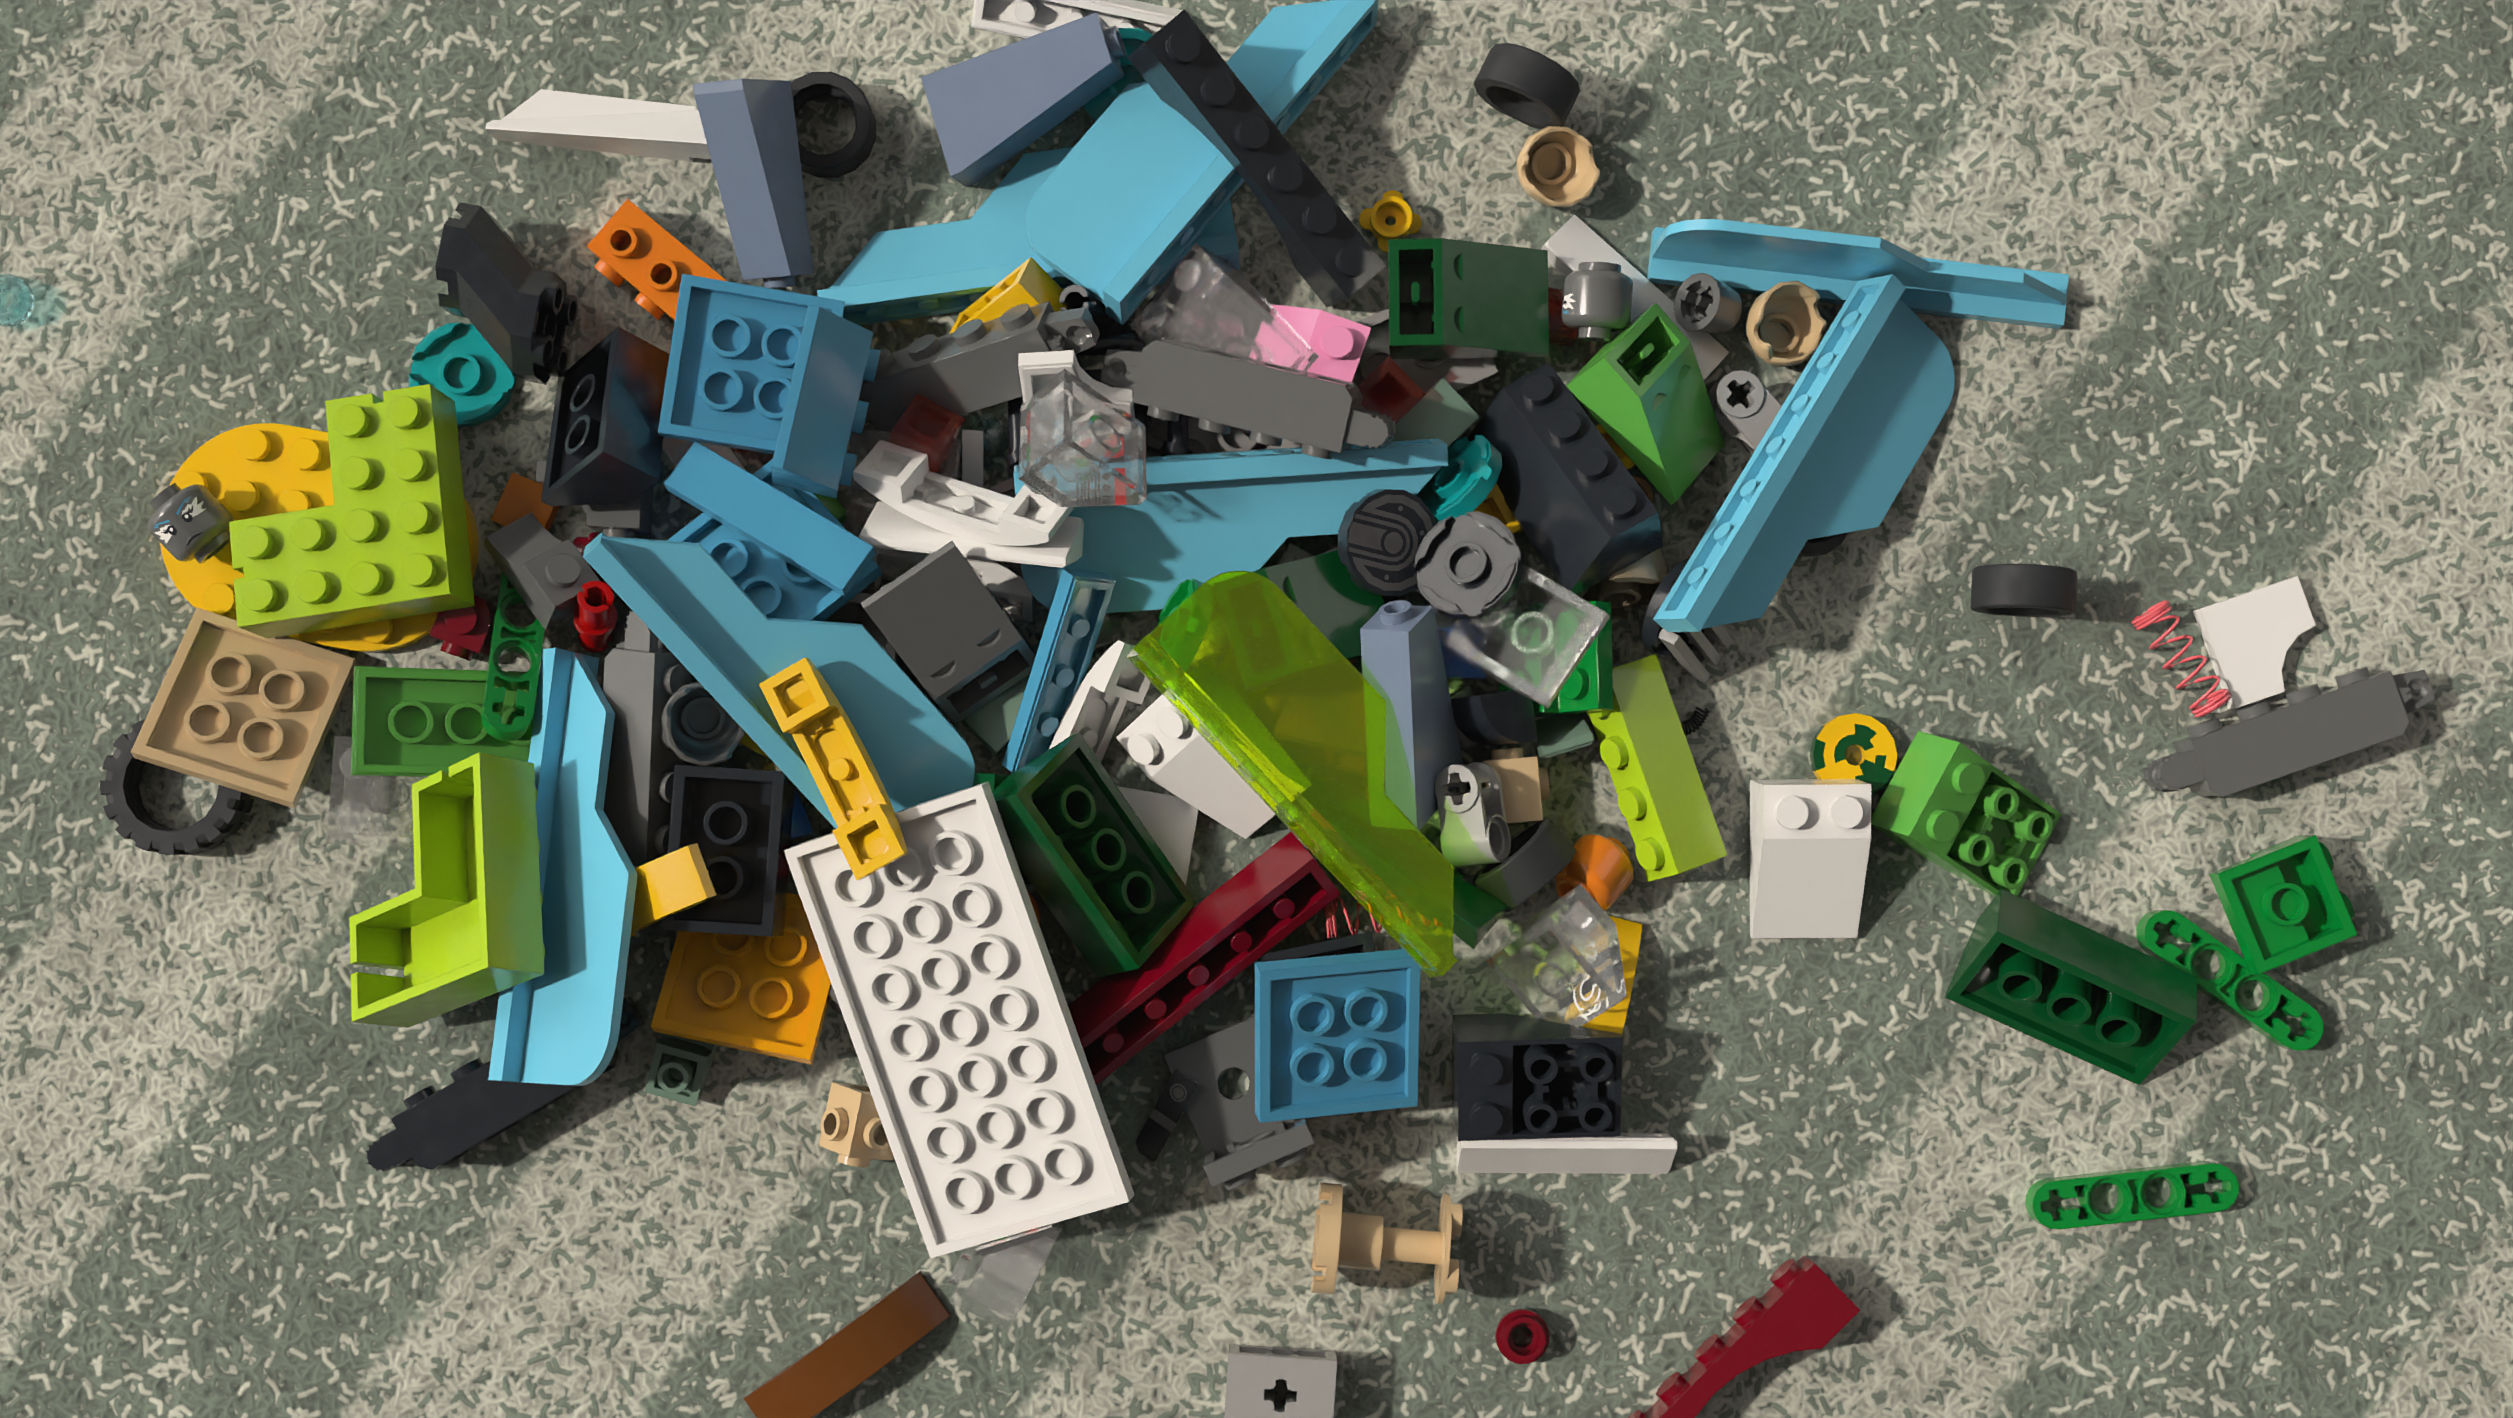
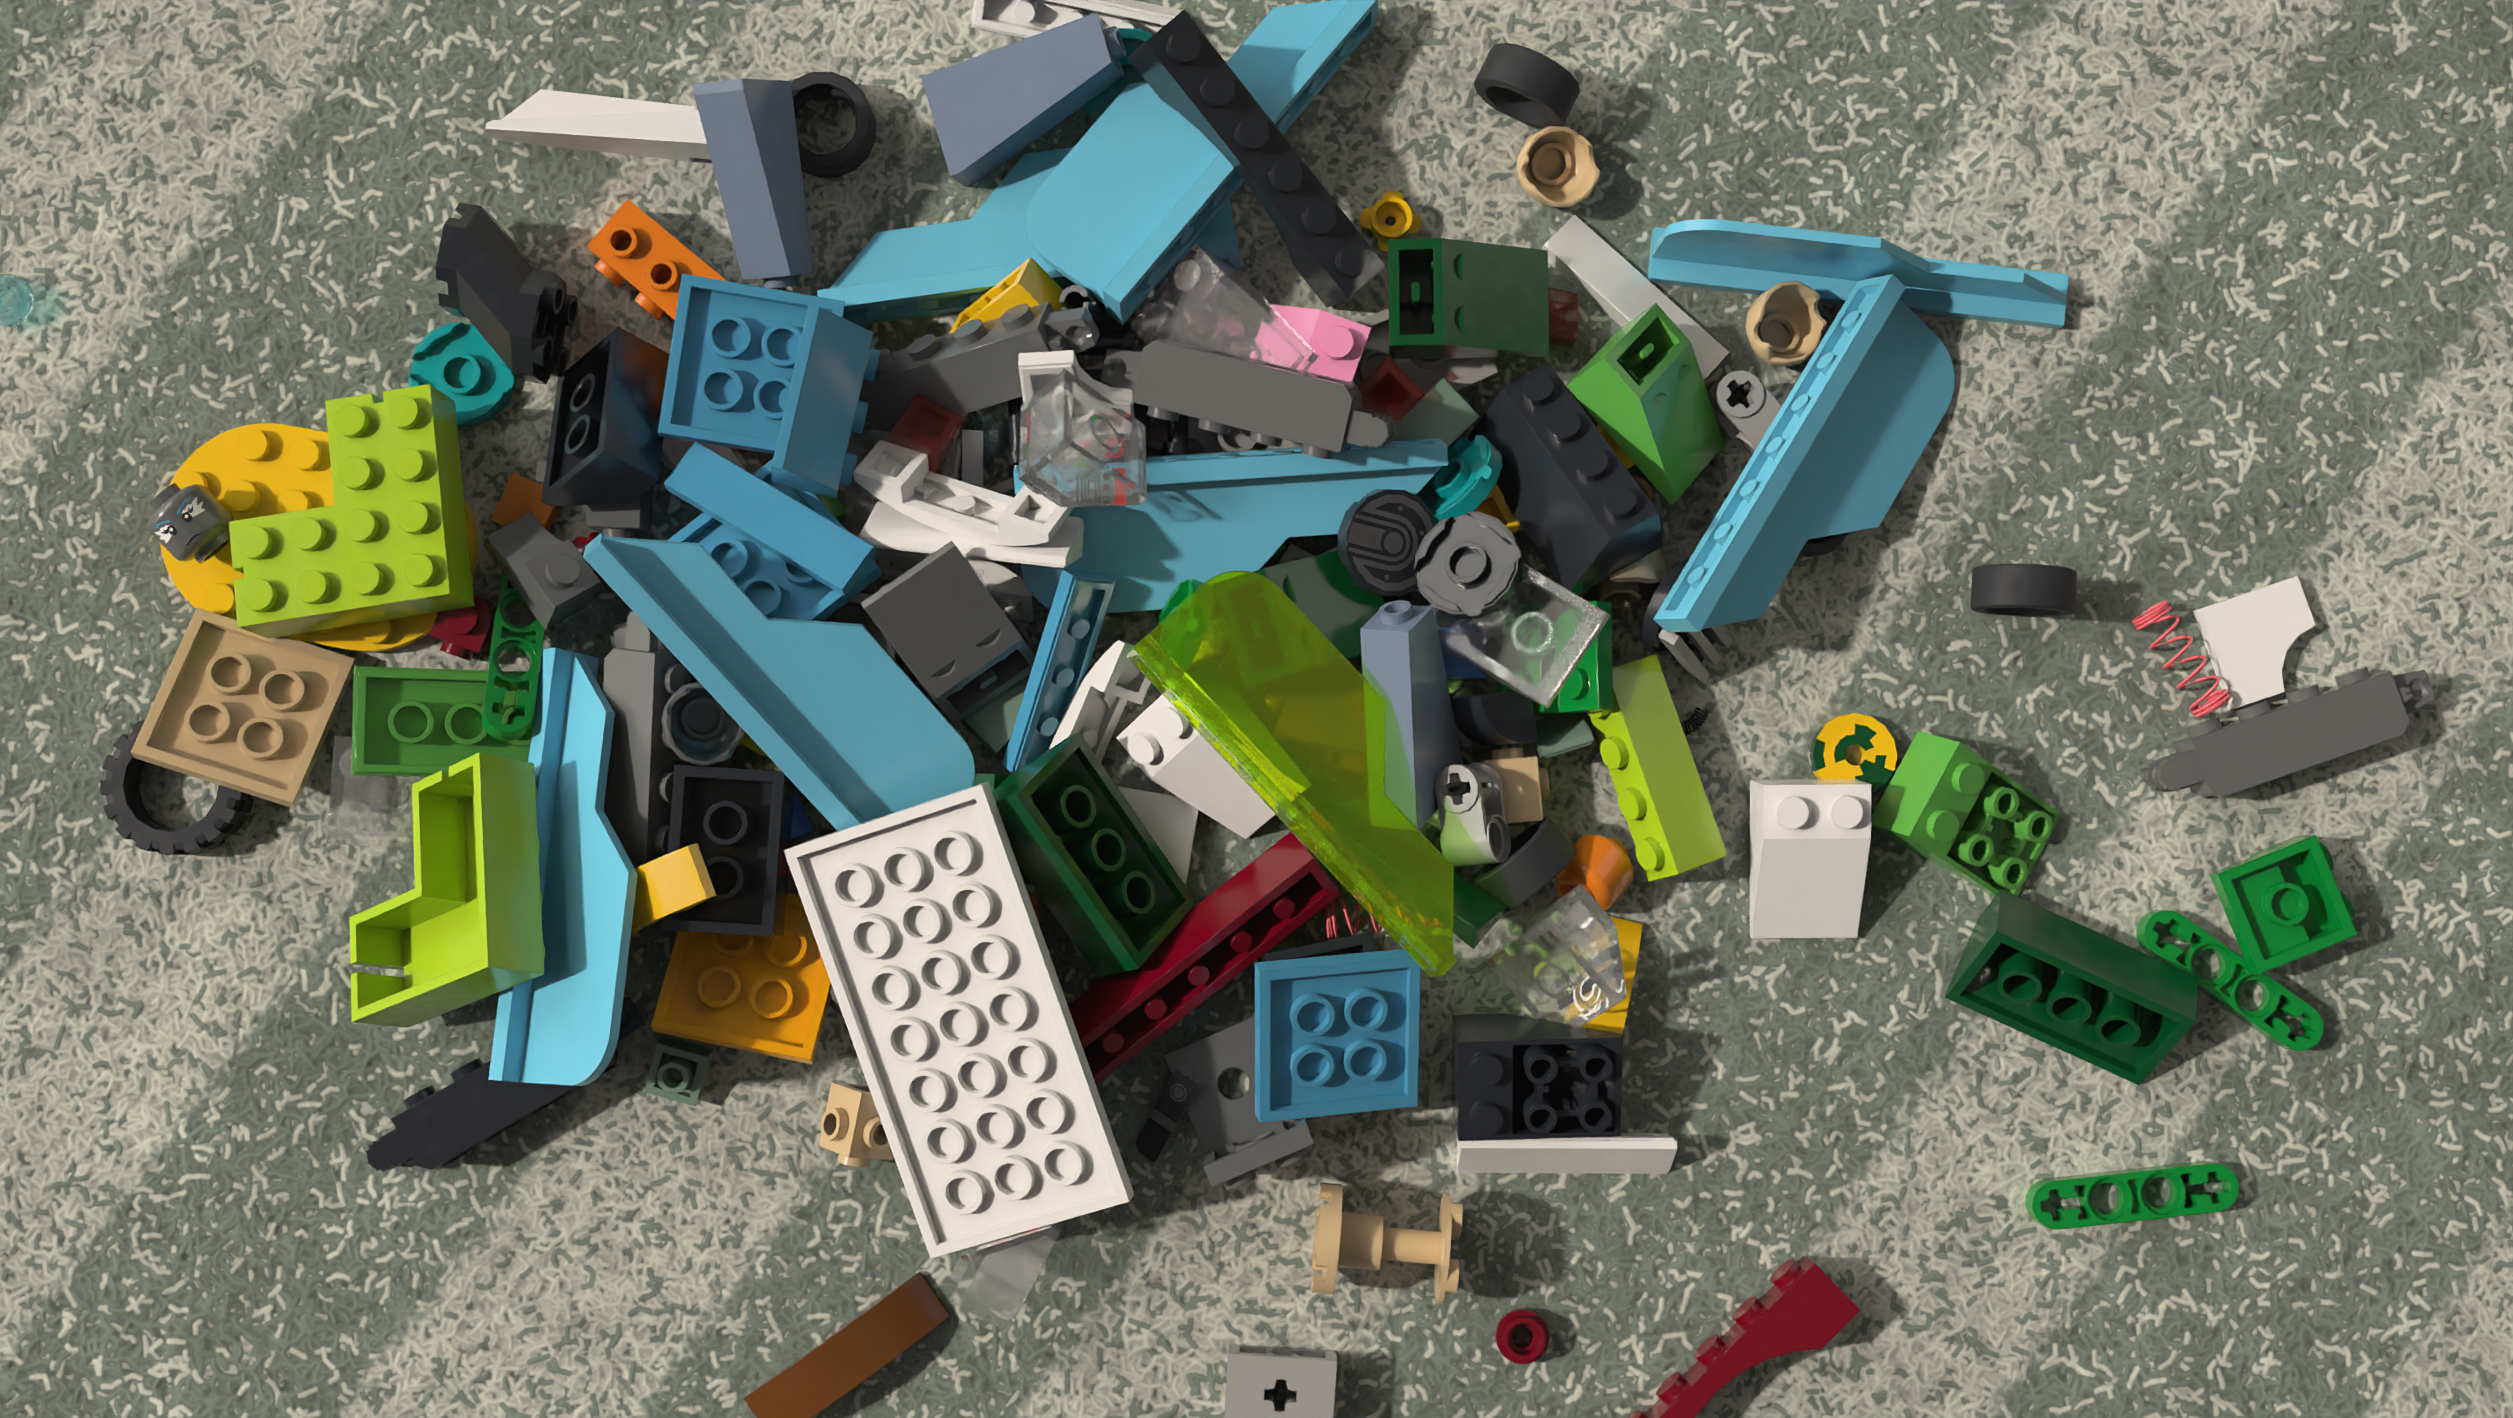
(595, 616): red pin -> none
(839, 765): yellow slope -> none
(1597, 300): dark grey head -> none
(1707, 305): dark grey hat -> none

